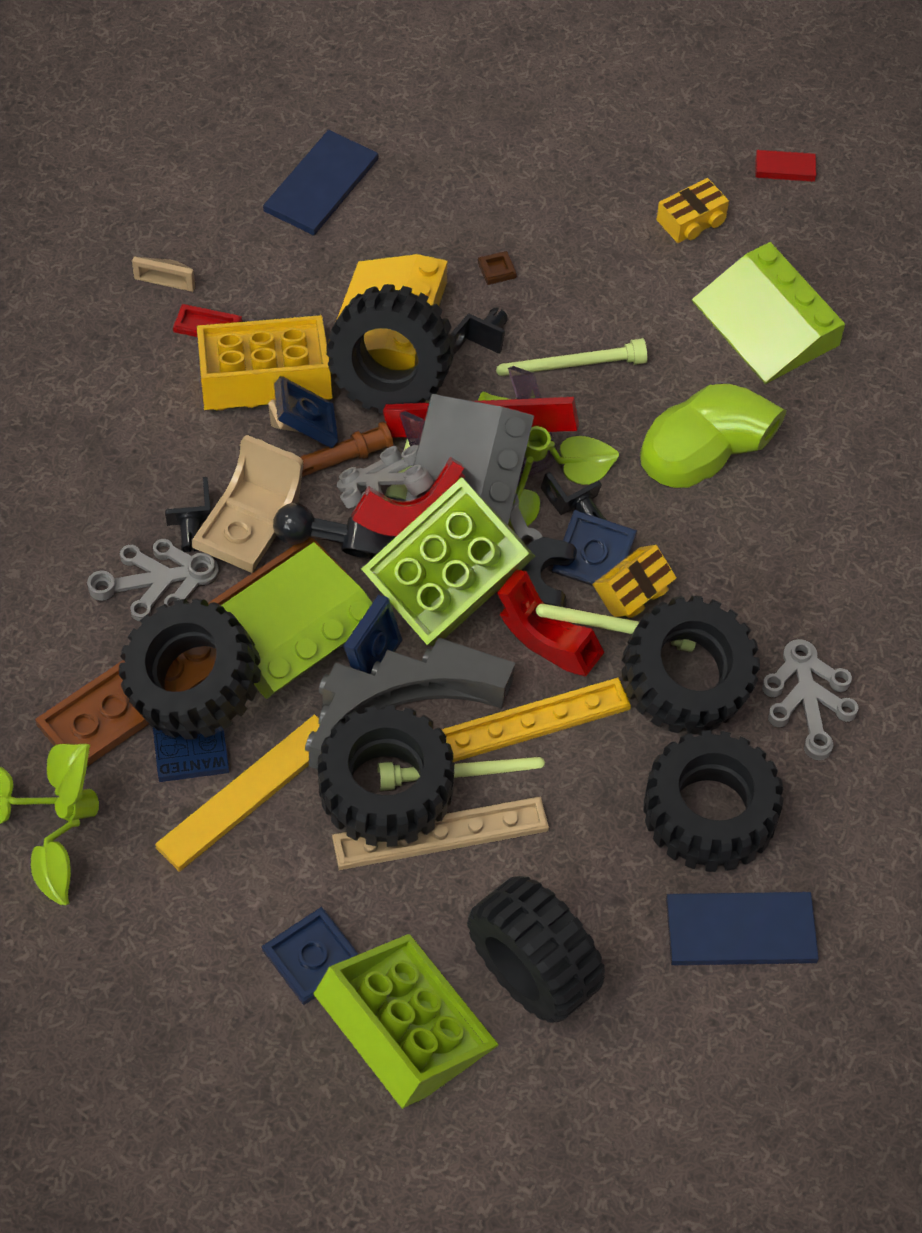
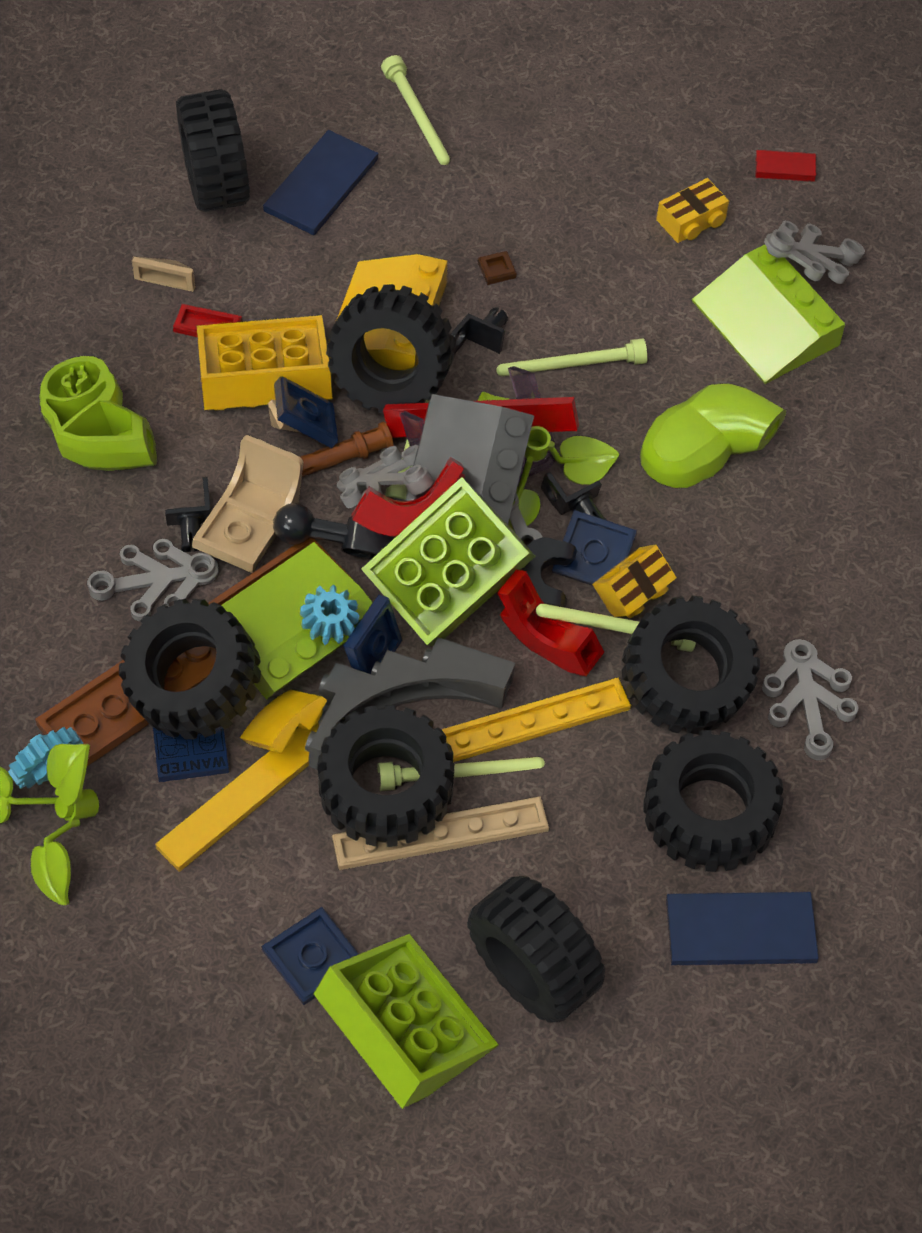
(32, 760): none -> medium azure gear
(88, 418): none -> lime piece
(213, 150): none -> black tyre
(276, 722): none -> yellow slope
(329, 614): none -> medium azure gear
(395, 70): none -> yellowish green piece
(782, 244): none -> light grey plant

